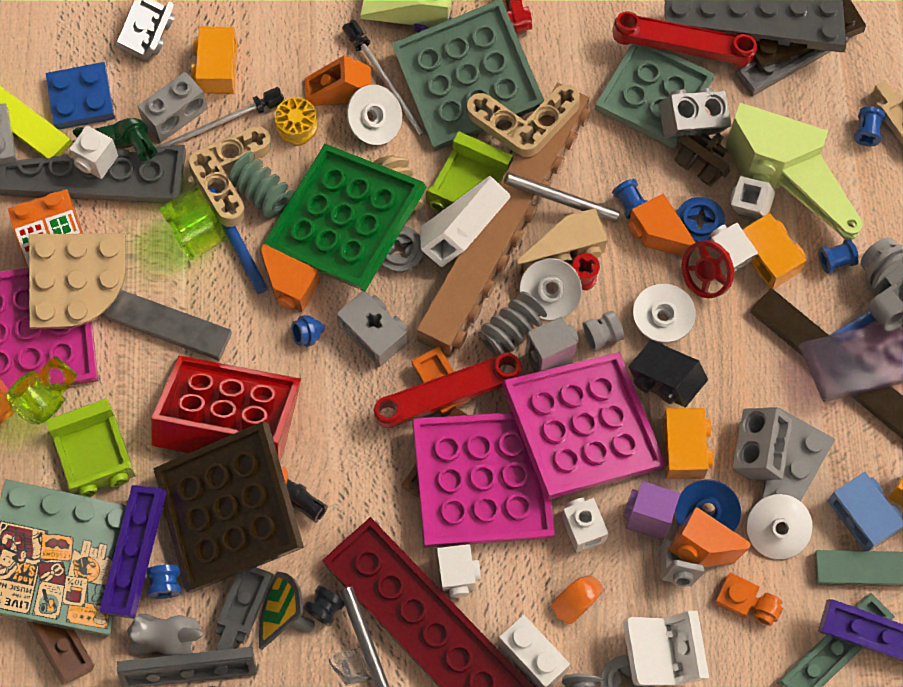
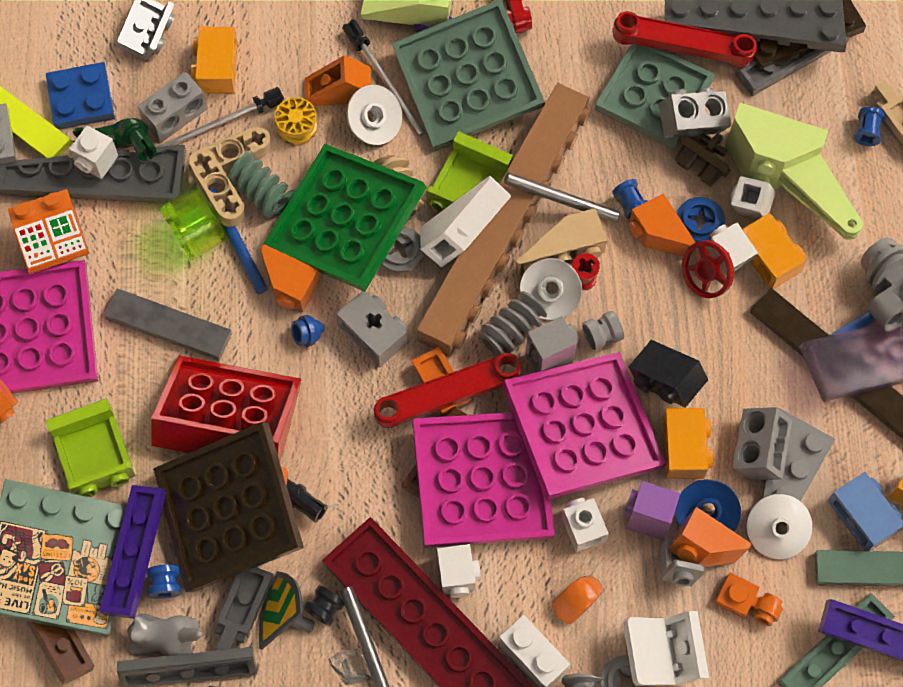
(35, 397): clear neon green piece -> none
(74, 277): tan plate -> none
(524, 129): tan beam -> none
(664, 300): white dish -> none
(838, 256): blue bush -> none

